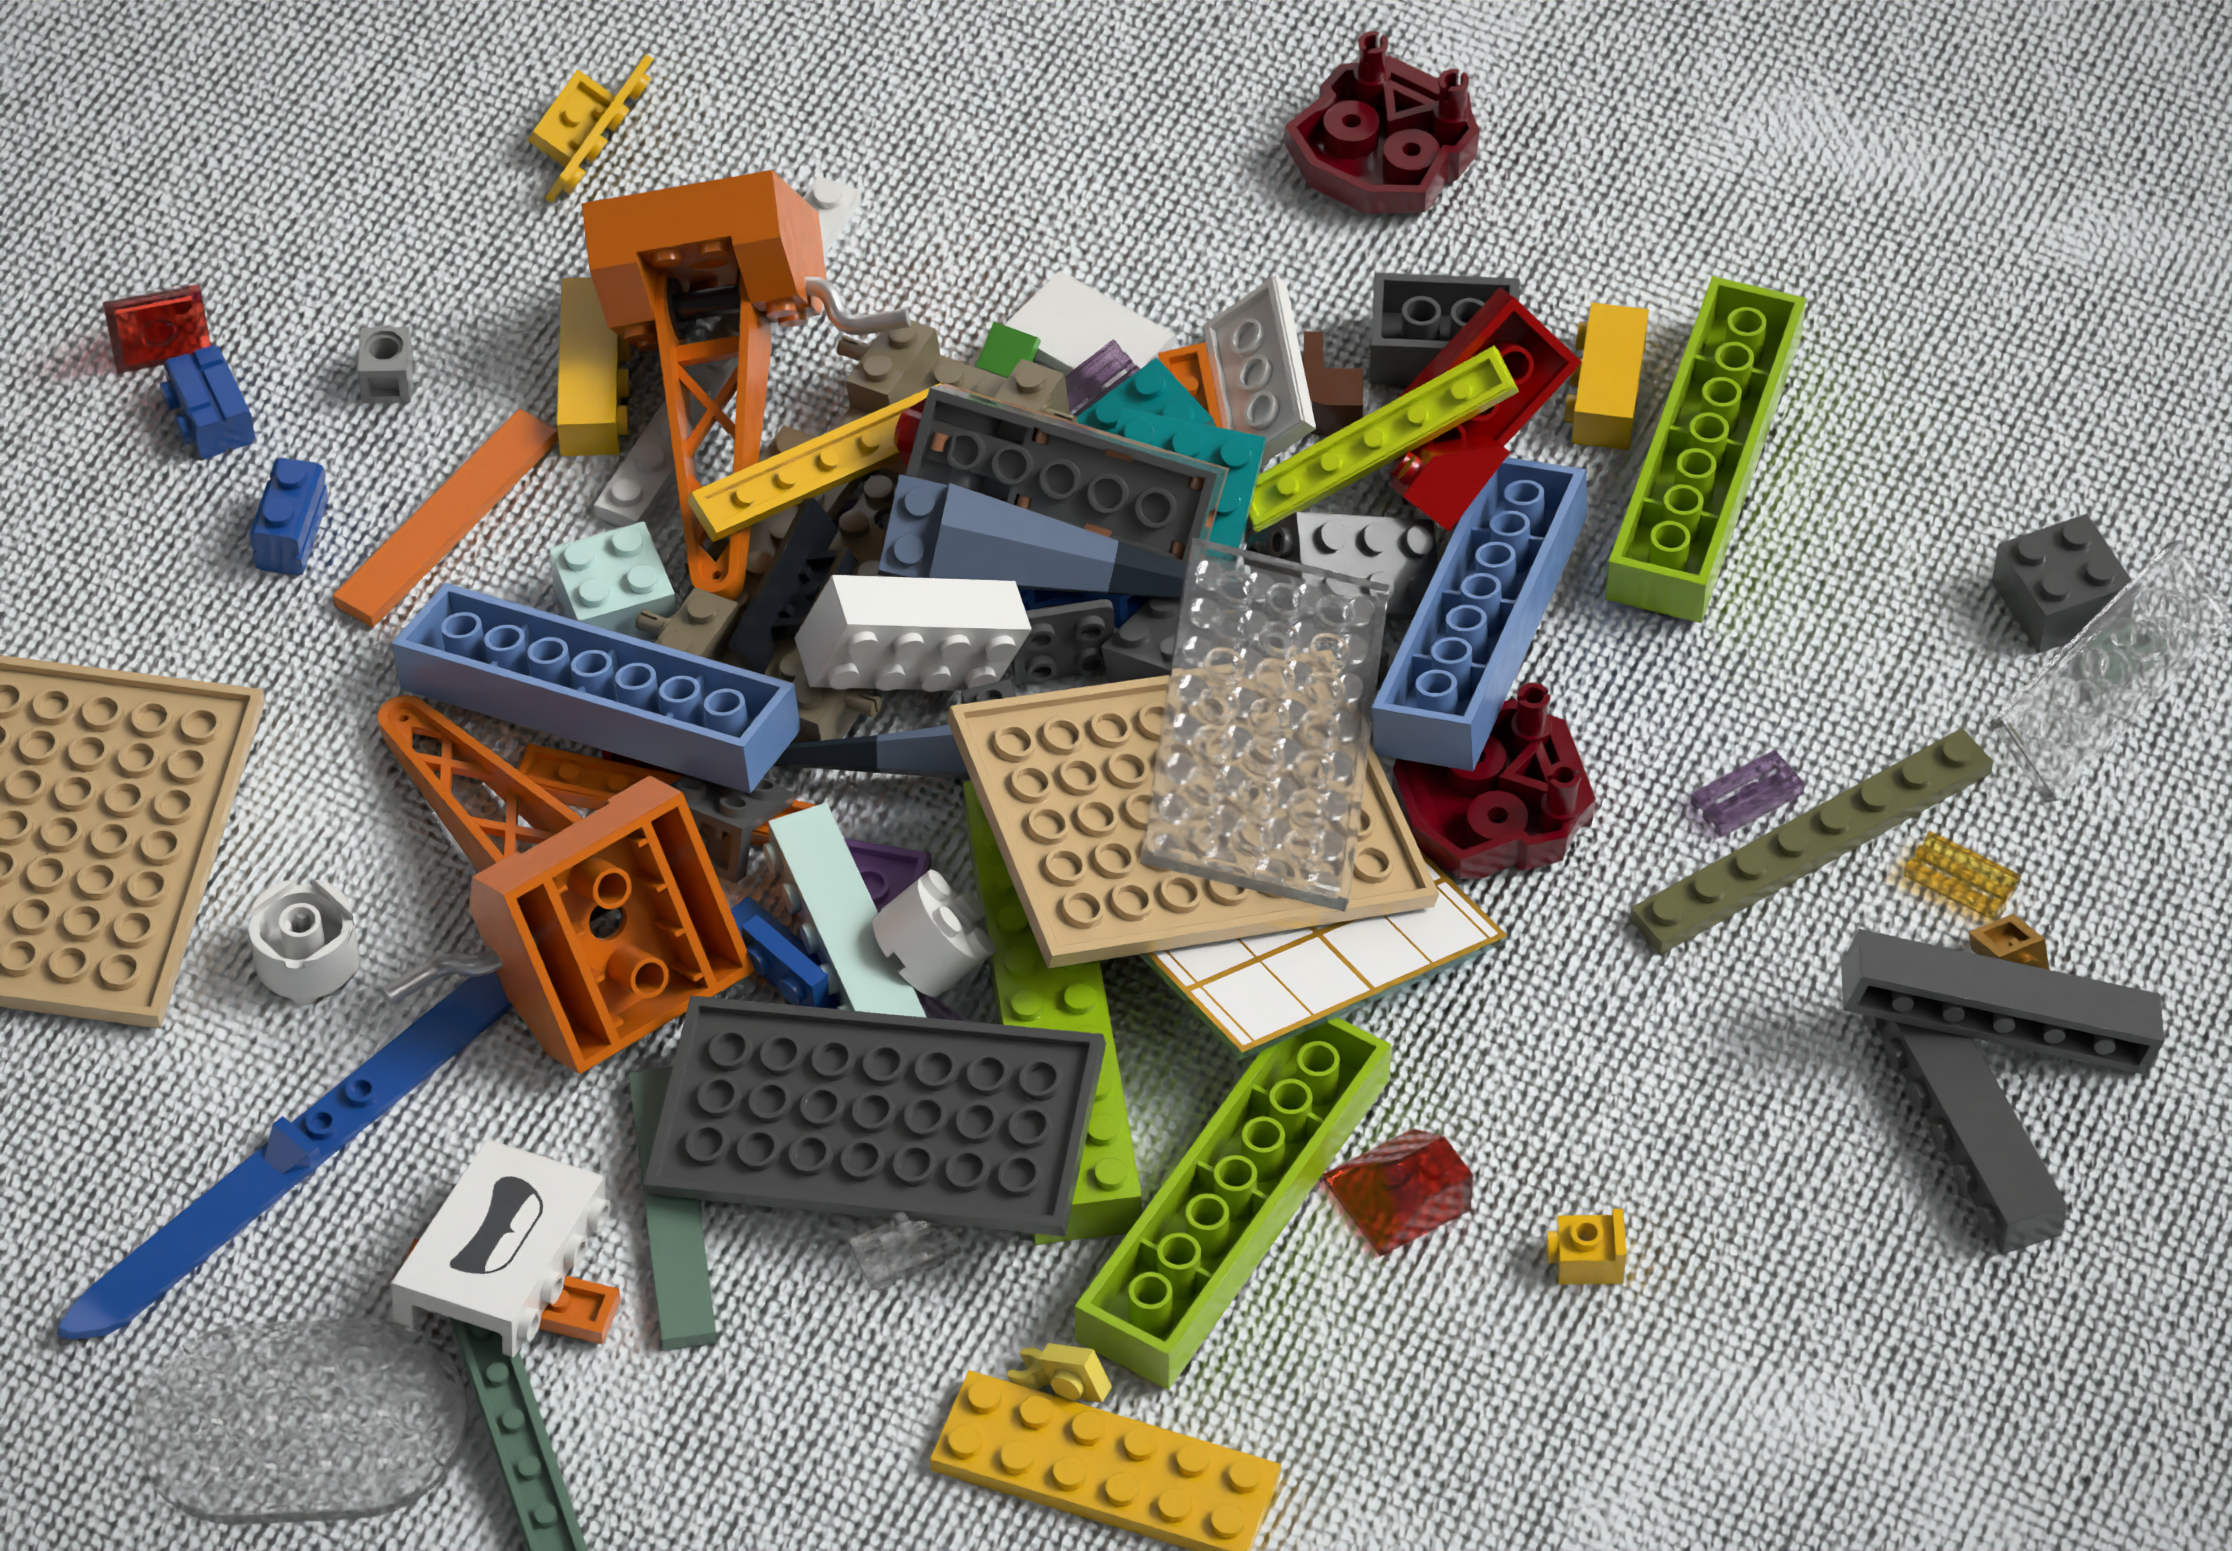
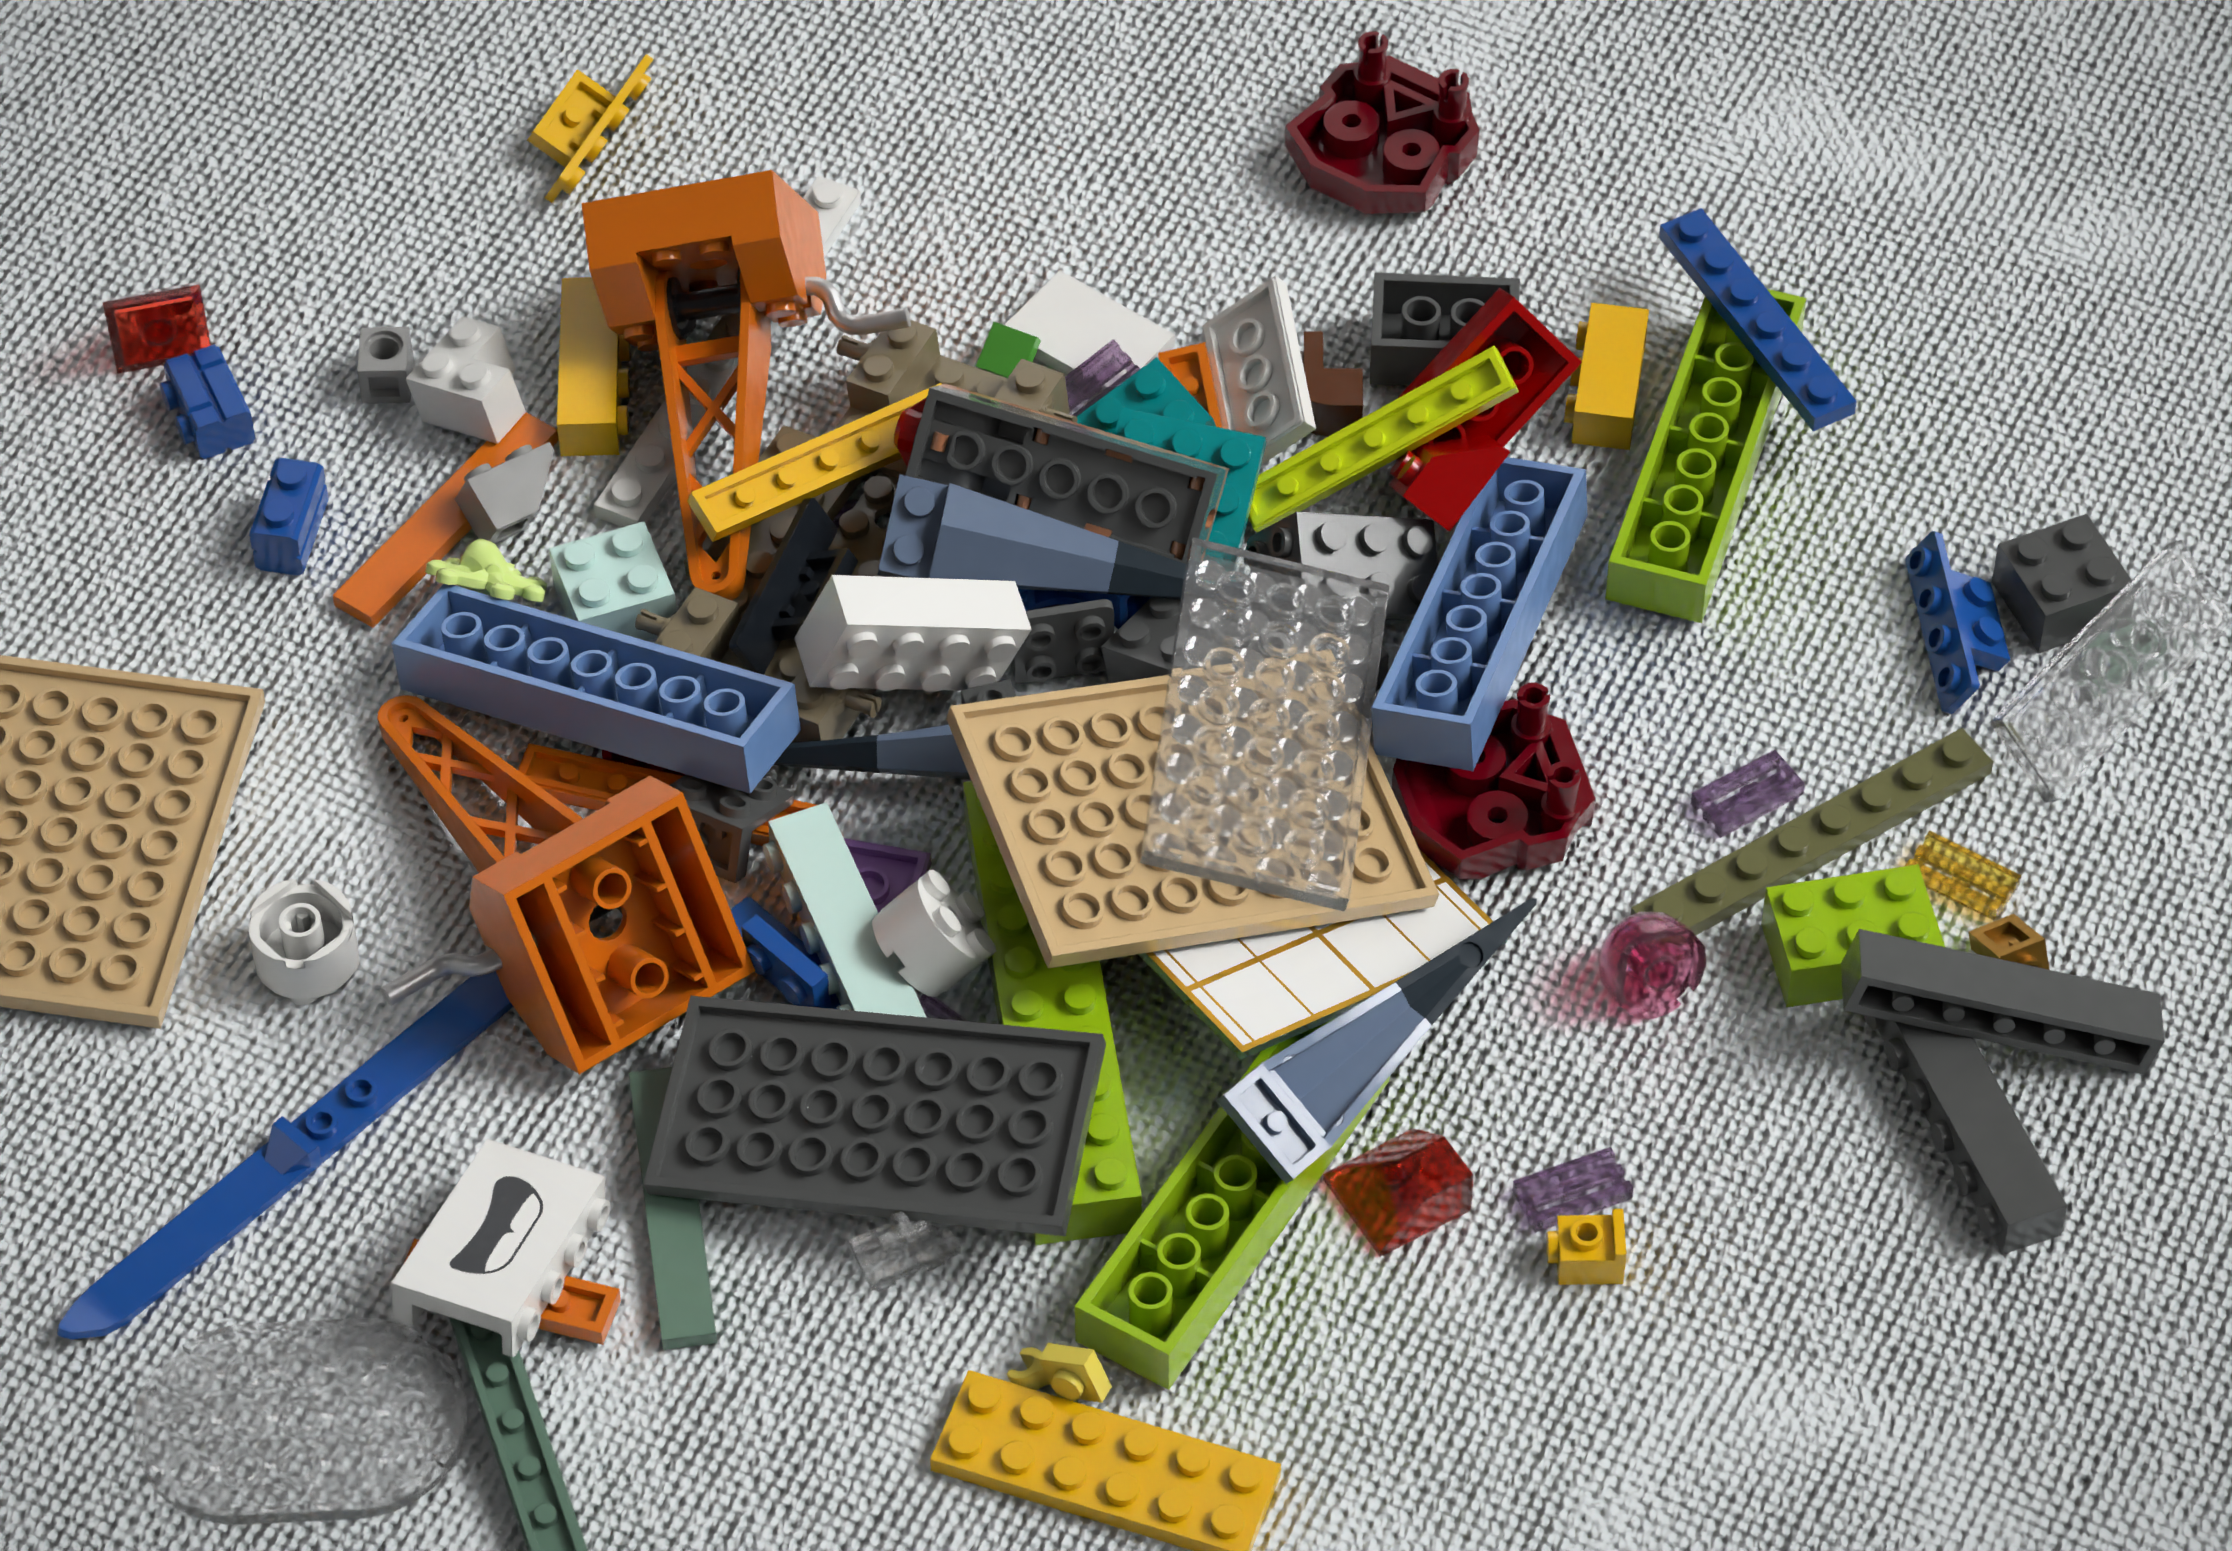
(468, 382): none -> white brick
(487, 572): none -> yellowish green animal
(508, 496): none -> light grey slope
(1316, 1087): none -> sand blue plate
(1568, 1182): none -> clear purple tile
(1650, 963): none -> clear pink cylinder
(1757, 319): none -> blue plate
(1816, 921): none -> lime brick
(1956, 621): none -> blue bracket

